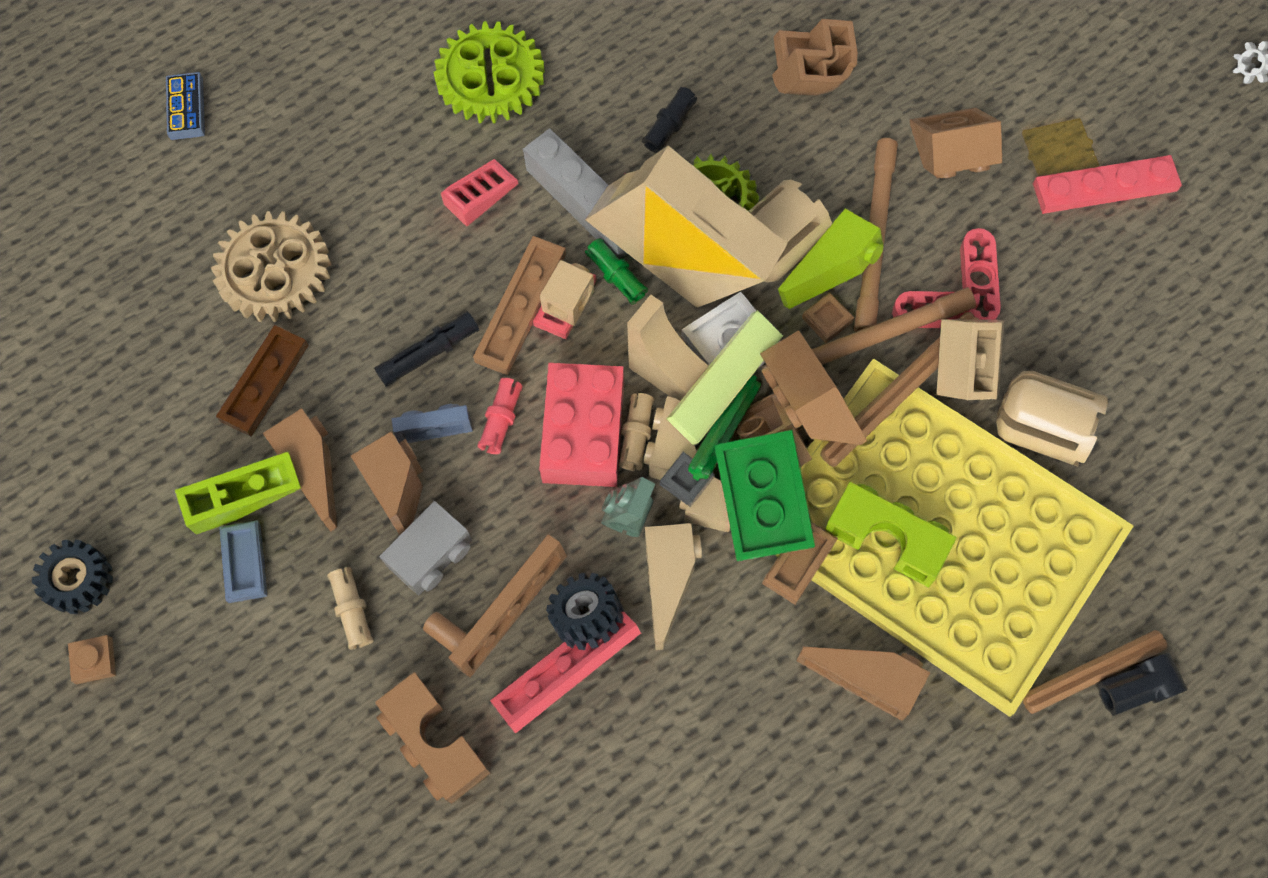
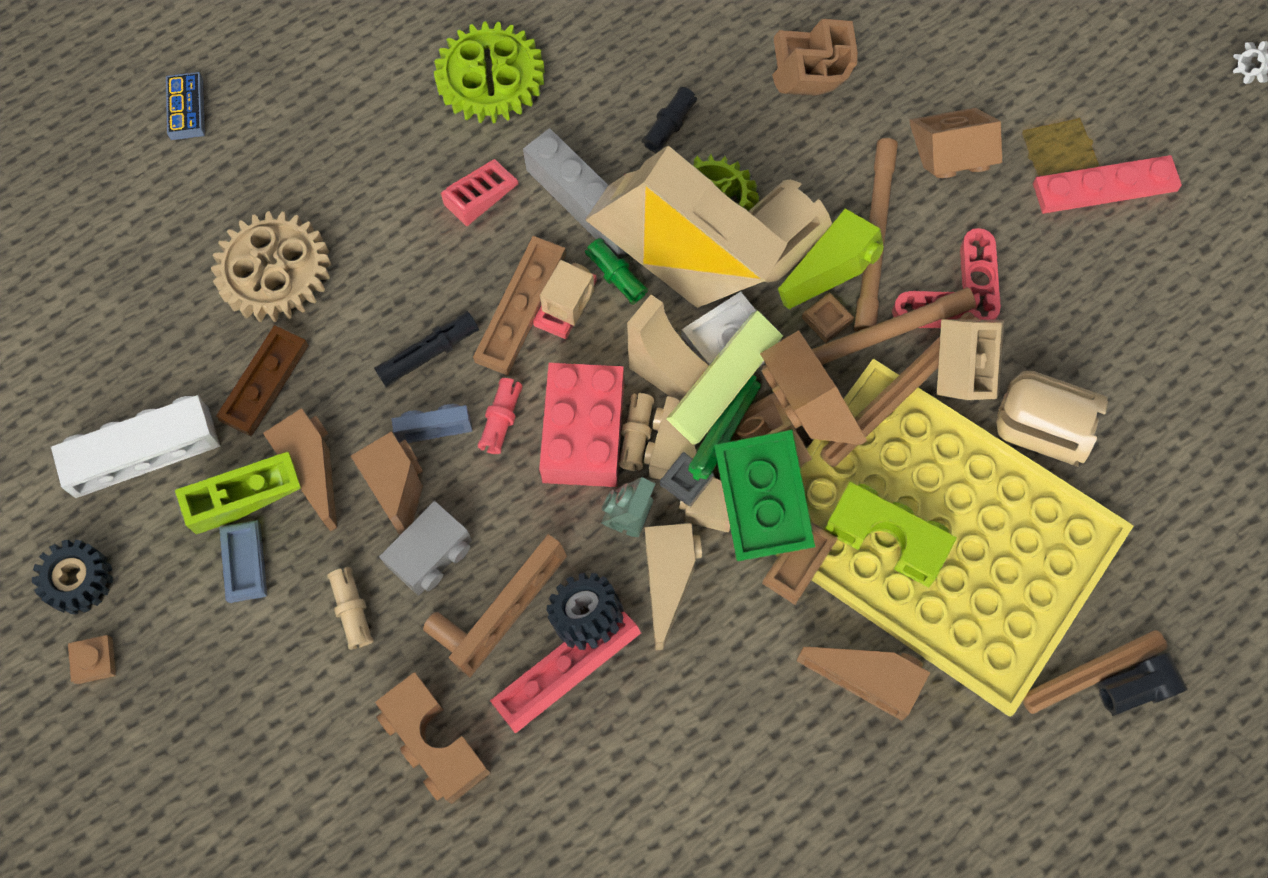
(134, 446): none -> white brick

